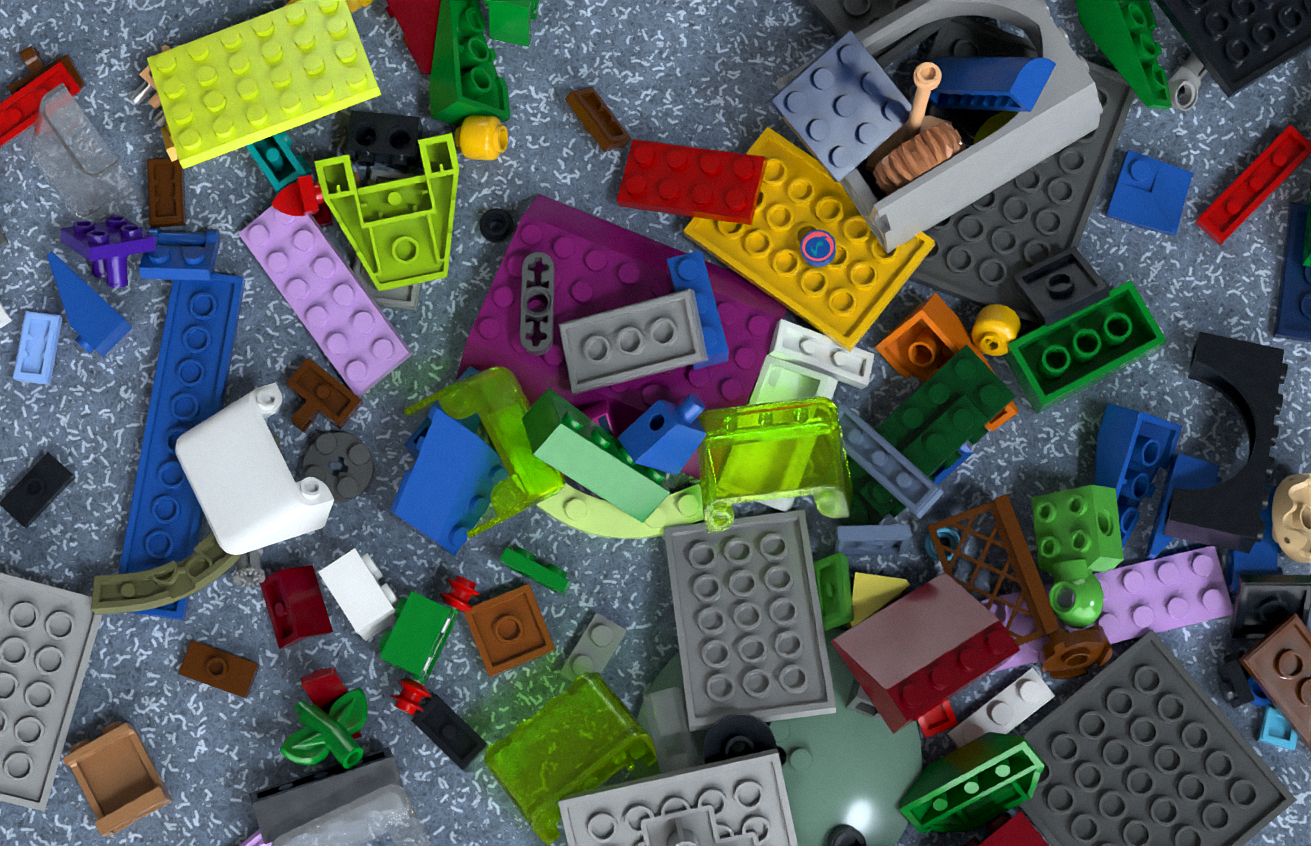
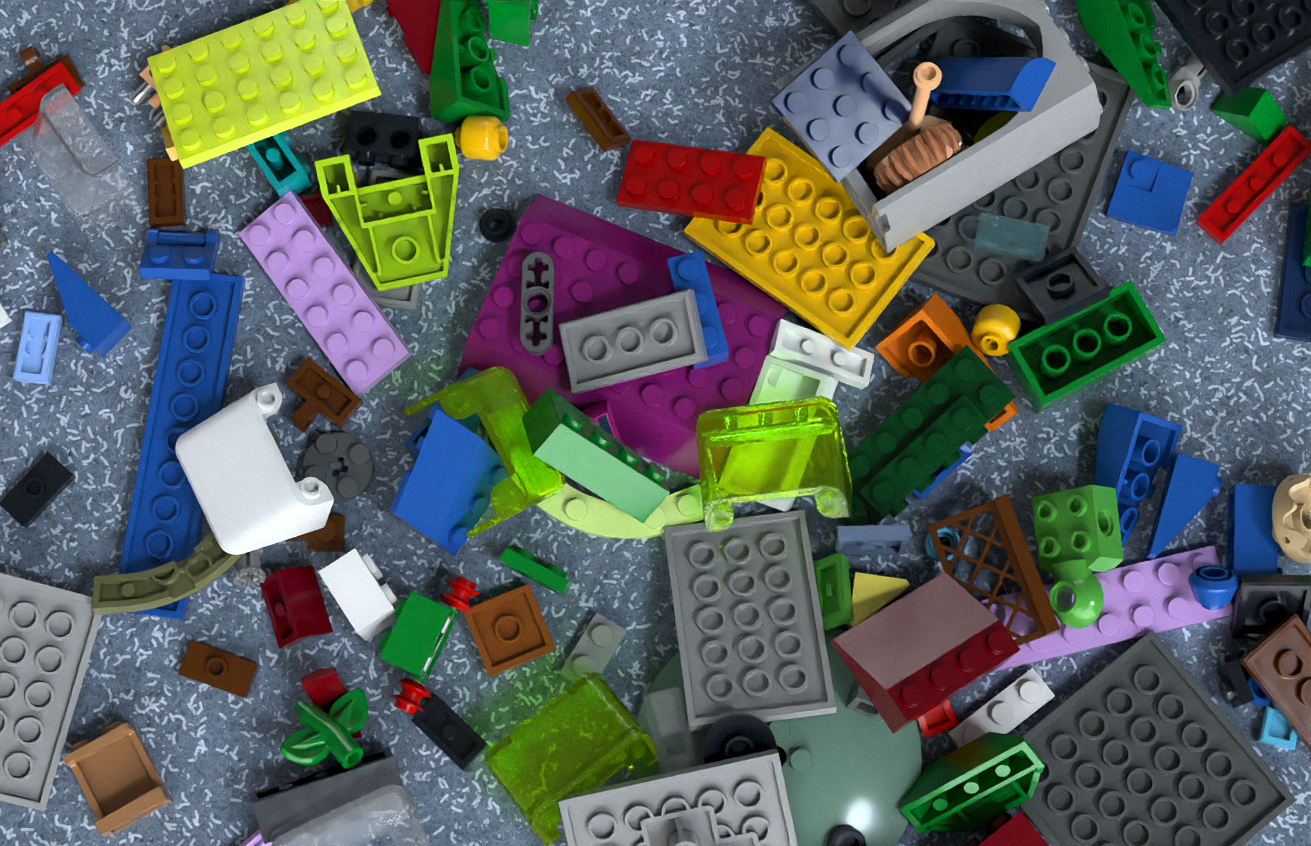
(108, 246): dark purple plate -> none
(299, 197): red plate -> none
(327, 539): none -> reddish brown plate
(665, 434): blue torso -> none
(818, 248): blue tile -> none
(887, 464): sand blue tile -> none
(1011, 237): none -> clear light blue plate
(1072, 652): reddish brown plate -> none
(1213, 586): none -> blue cone
(1250, 380): black arch -> none
(1252, 113): none -> green slope

